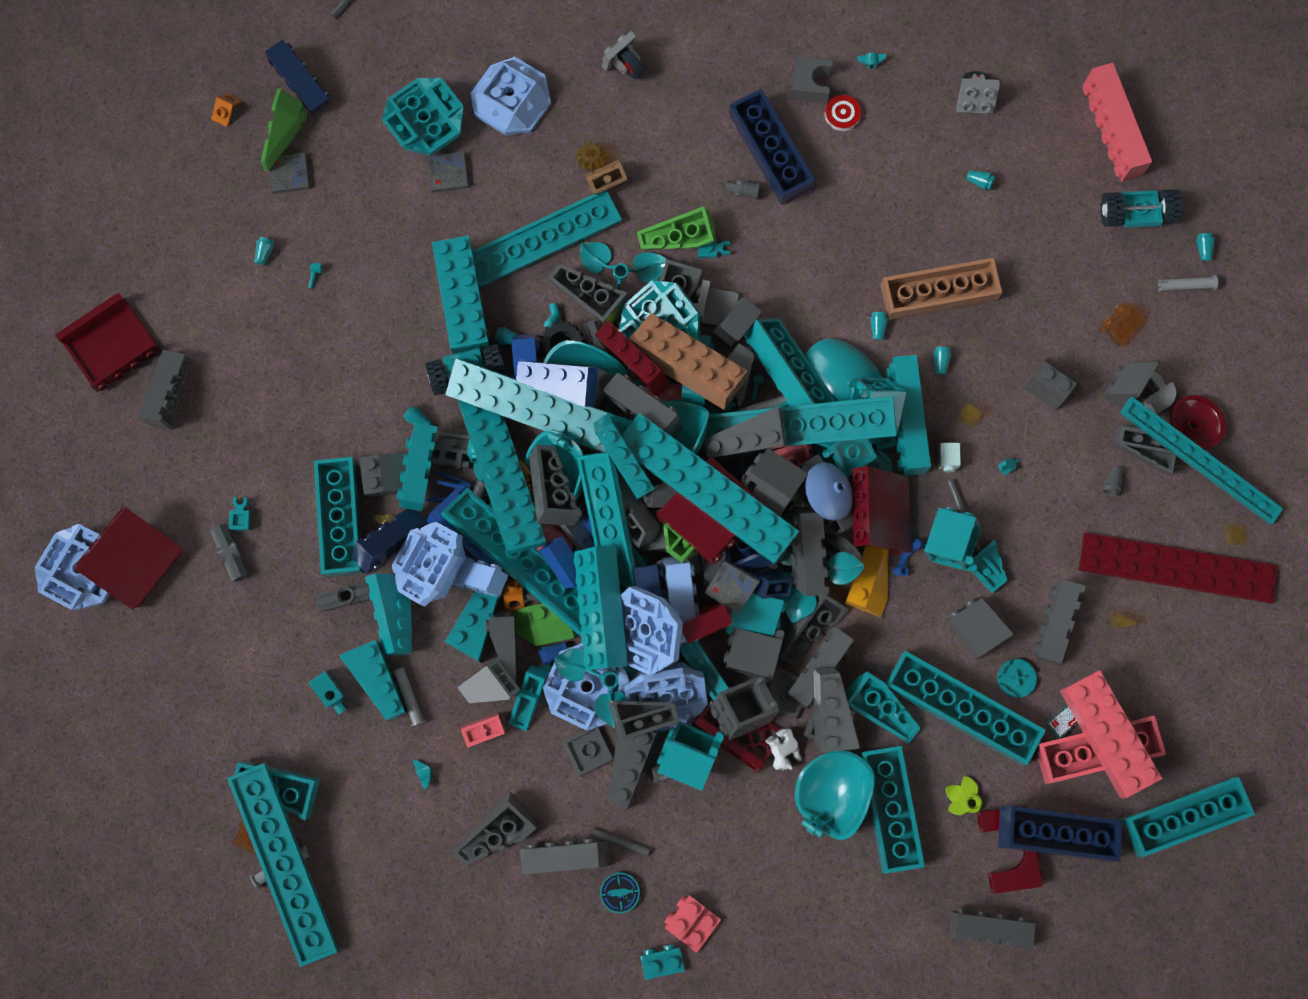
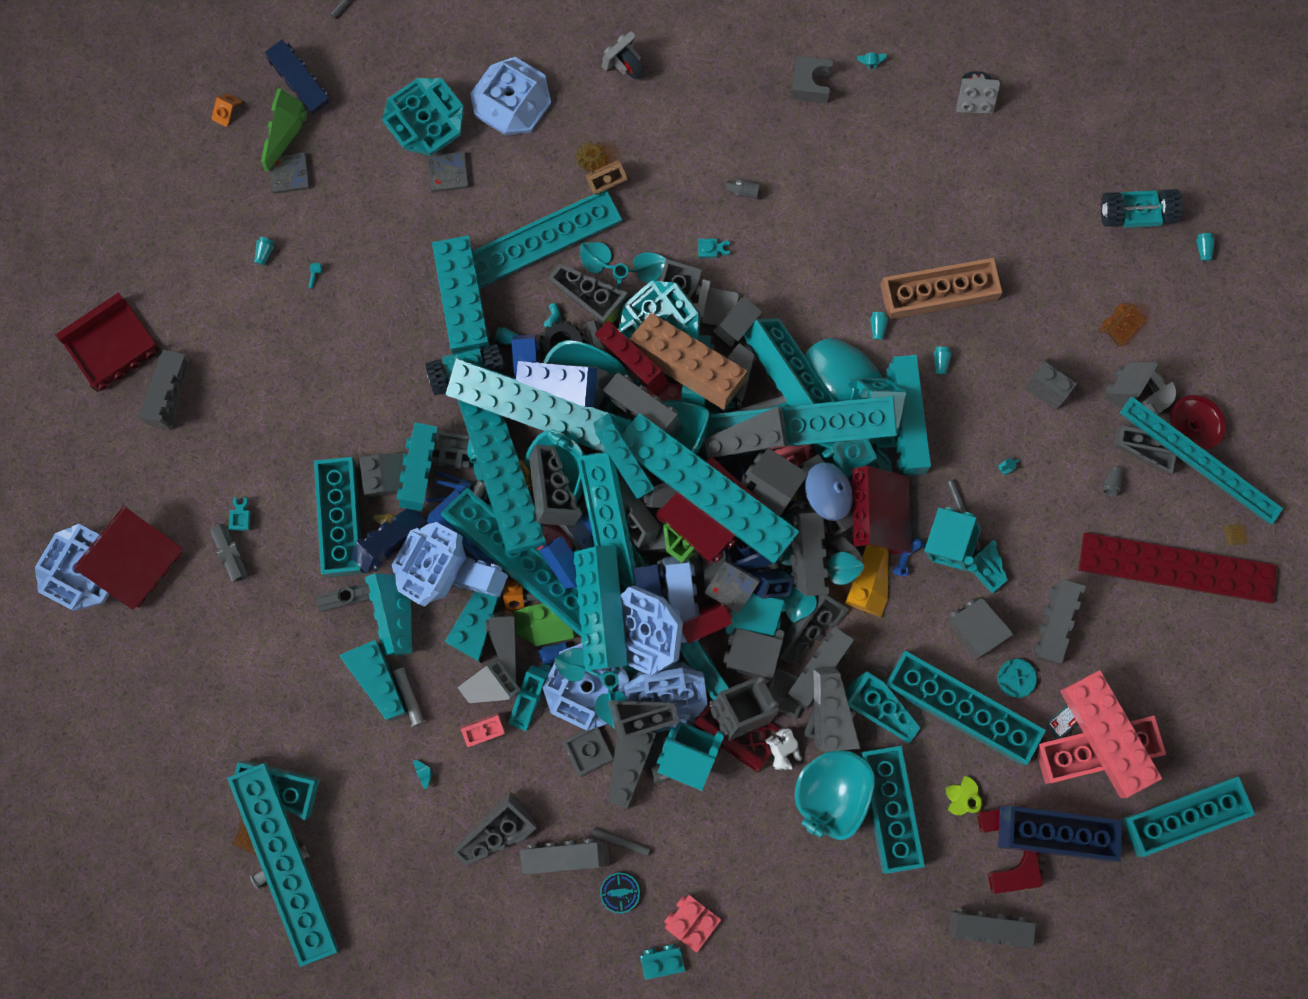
(322, 685): teal torso -> none
(414, 415): teal cone -> none
(684, 231): bright green wedge -> none
(757, 379): teal hand -> none
(771, 146): dark blue brick -> none
(843, 112): red tile -> none
(949, 456): light aqua brick -> none
(969, 415): clear yellow slope -> none
(981, 179): teal cone -> none
(1116, 122): coral brick -> none
(1121, 621): clear yellow slope -> none
(1188, 283): light grey pin -> none

